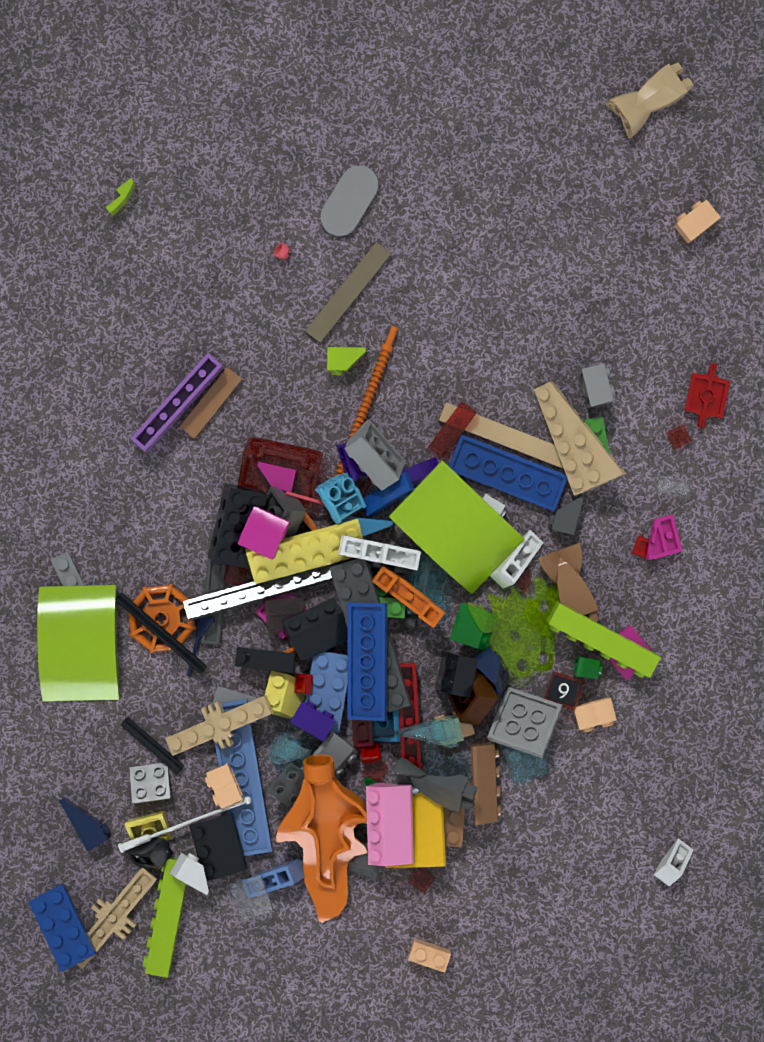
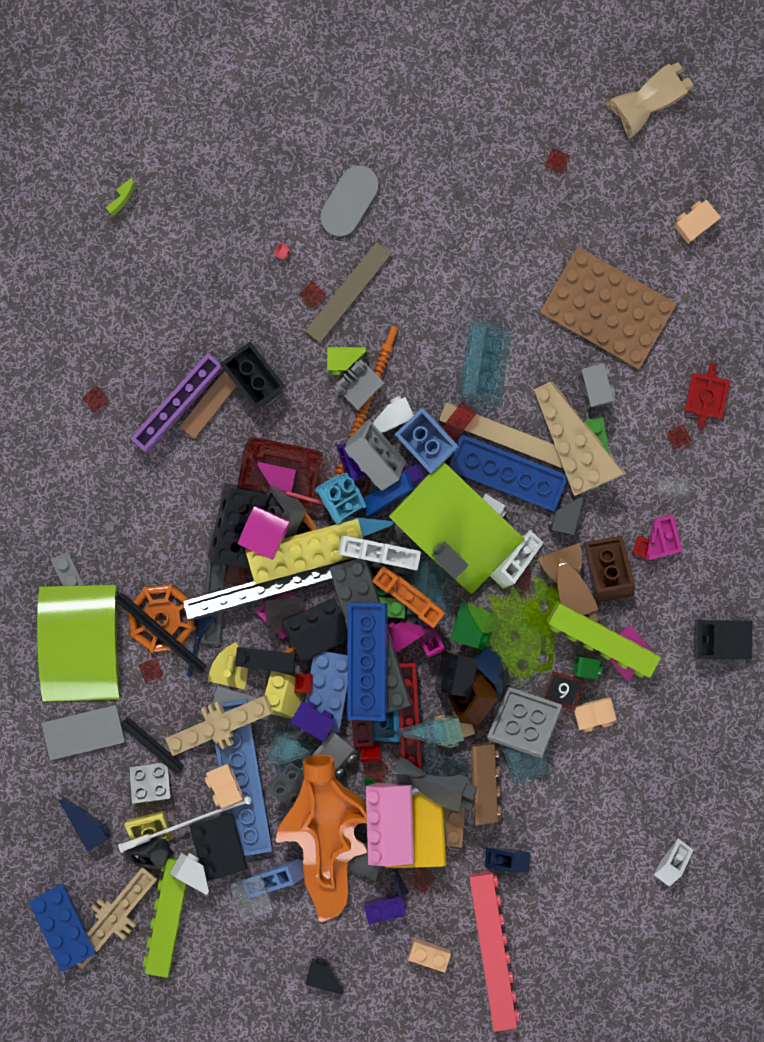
(83, 732): none -> light grey tile
(95, 399): none -> clear red tile
(151, 670): none -> clear red tile
(224, 670): none -> light yellow shield
(253, 376): none -> black slope
(312, 294): none -> clear red tile
(323, 976): none -> black slope
(359, 384): none -> light grey hinge
(384, 908): none -> dark purple brick
(394, 415): none -> white slope
(402, 890): none -> dark blue piece
(405, 633): none -> dark pink slope
(427, 440): none -> medium blue slope
(431, 642): none -> dark pink slope
(449, 559): none -> dark grey slope
(485, 362): none -> clear light blue slope
(493, 951): none -> coral brick
(507, 860): none -> dark blue slope
(556, 160): none -> clear red tile
(608, 308): none -> medium nougat plate
(609, 569): none -> reddish brown slope
(722, 639): none -> black slope

